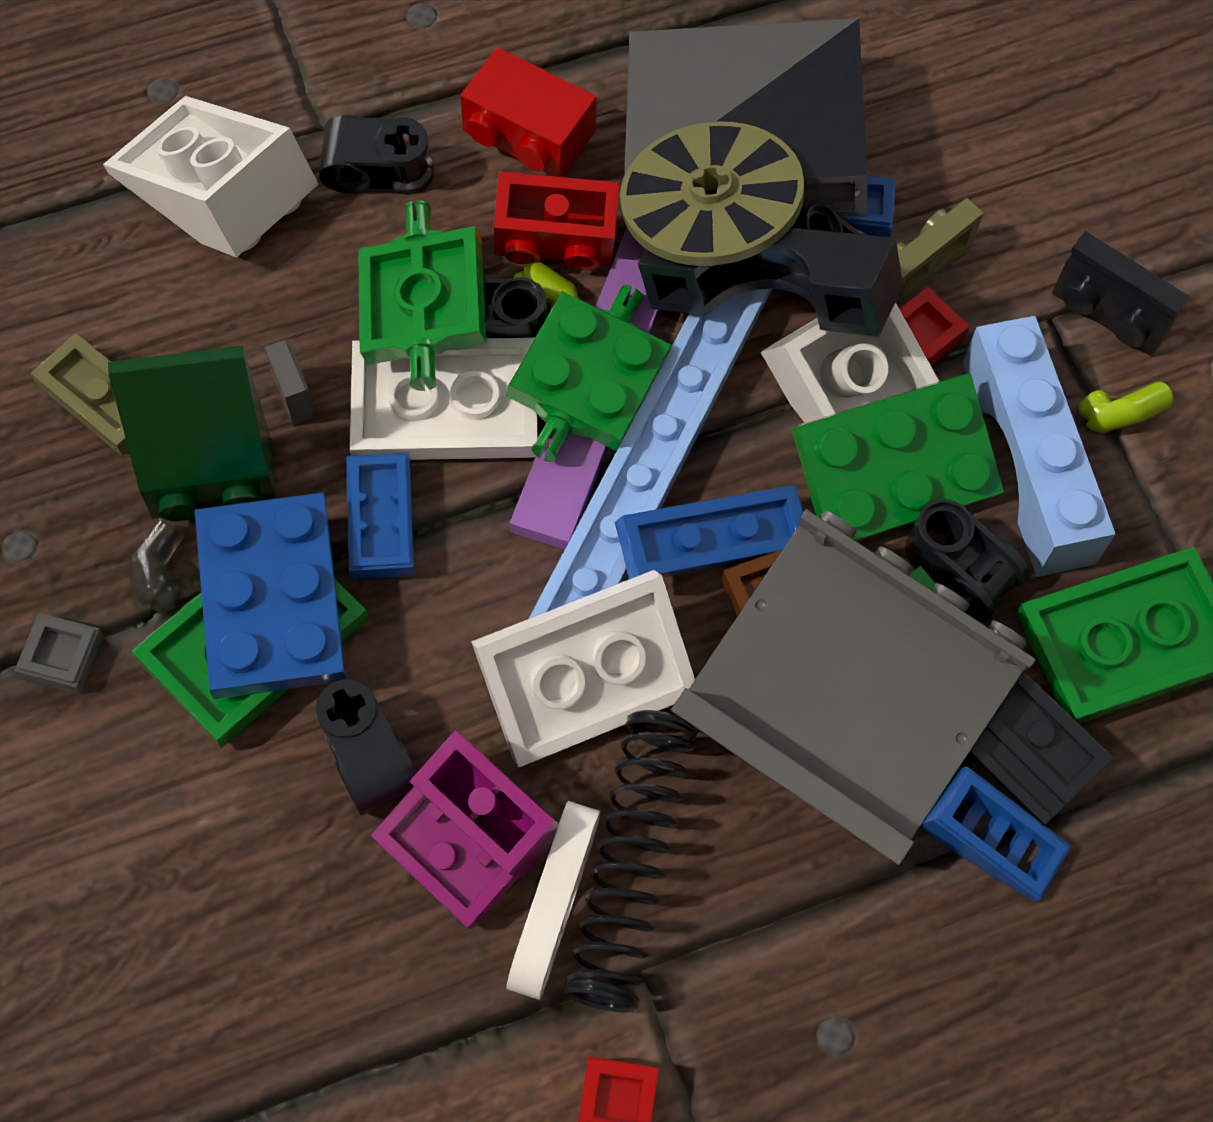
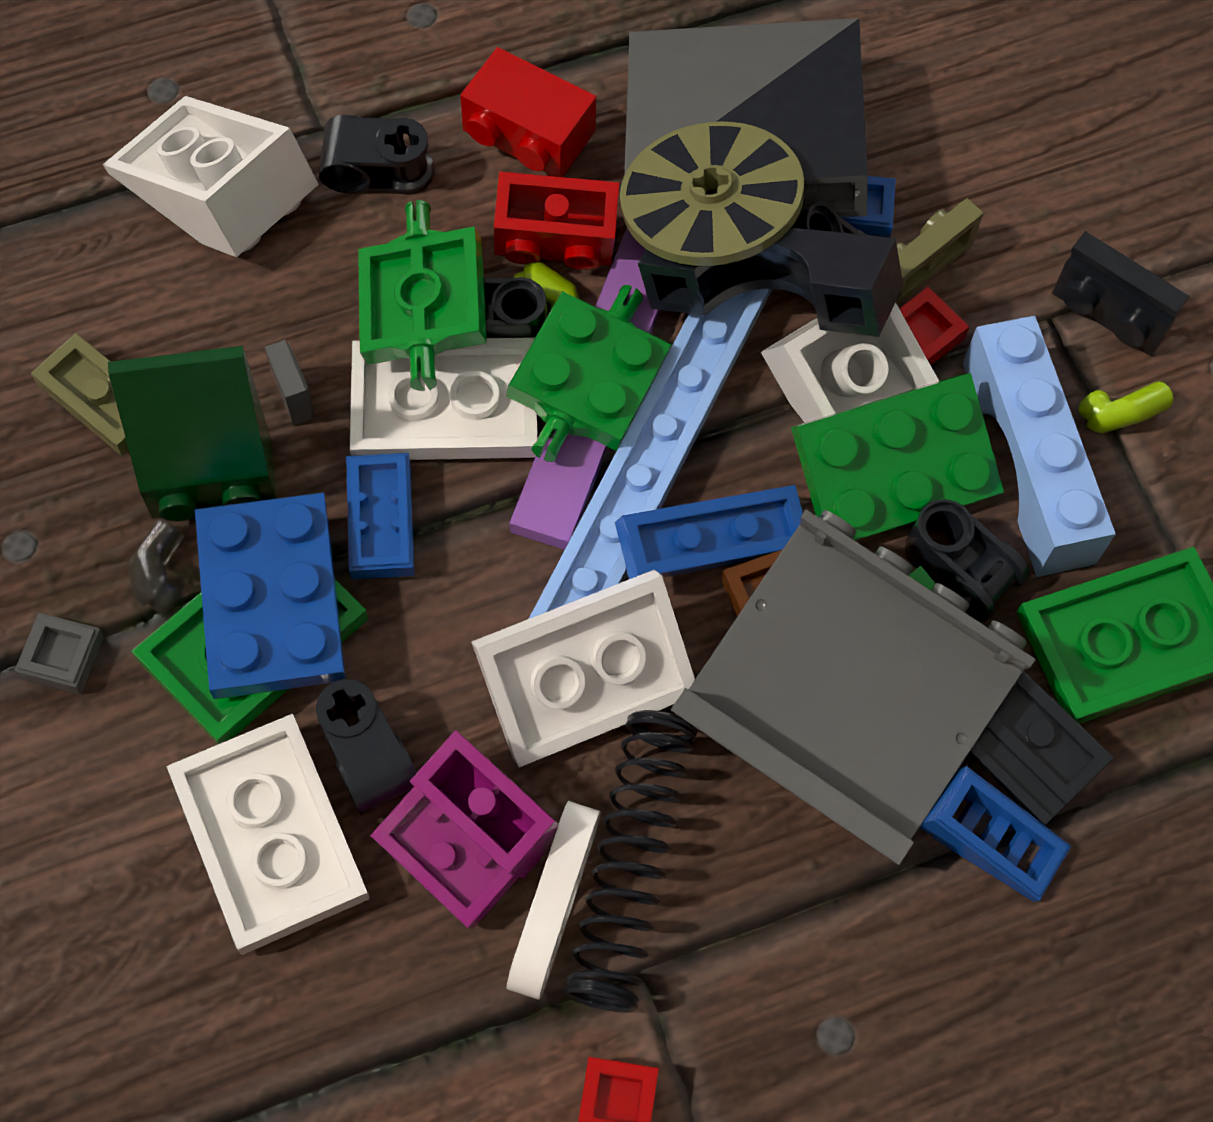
(267, 834): none -> white plate

